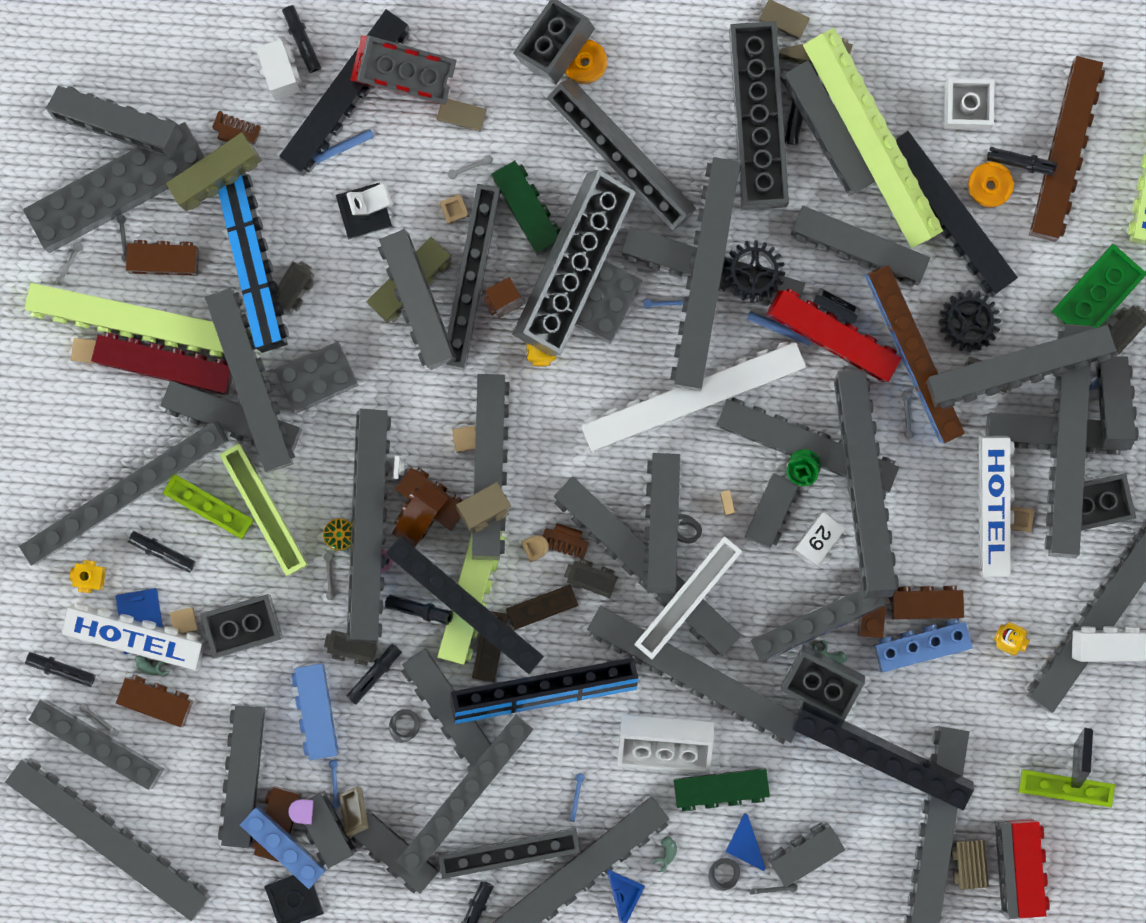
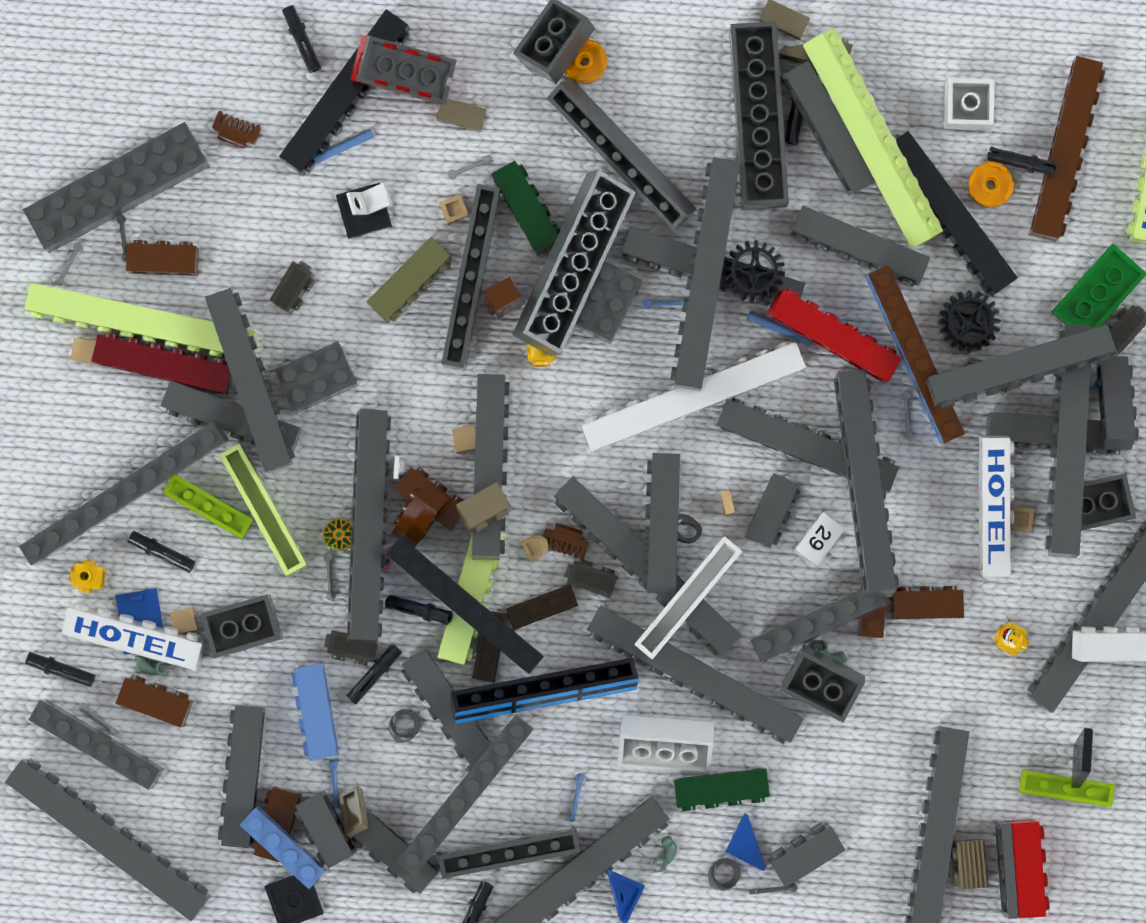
(114, 121): dark grey brick -> none
(214, 172): olive brick -> none
(252, 265): brick -> none
(278, 70): white brick -> none
(301, 811): lavender tile -> none
(417, 300): dark grey brick -> none
(801, 460): green wheel -> none
(837, 305): black tile -> none
(883, 755): black brick -> none
(923, 646): medium blue brick -> none

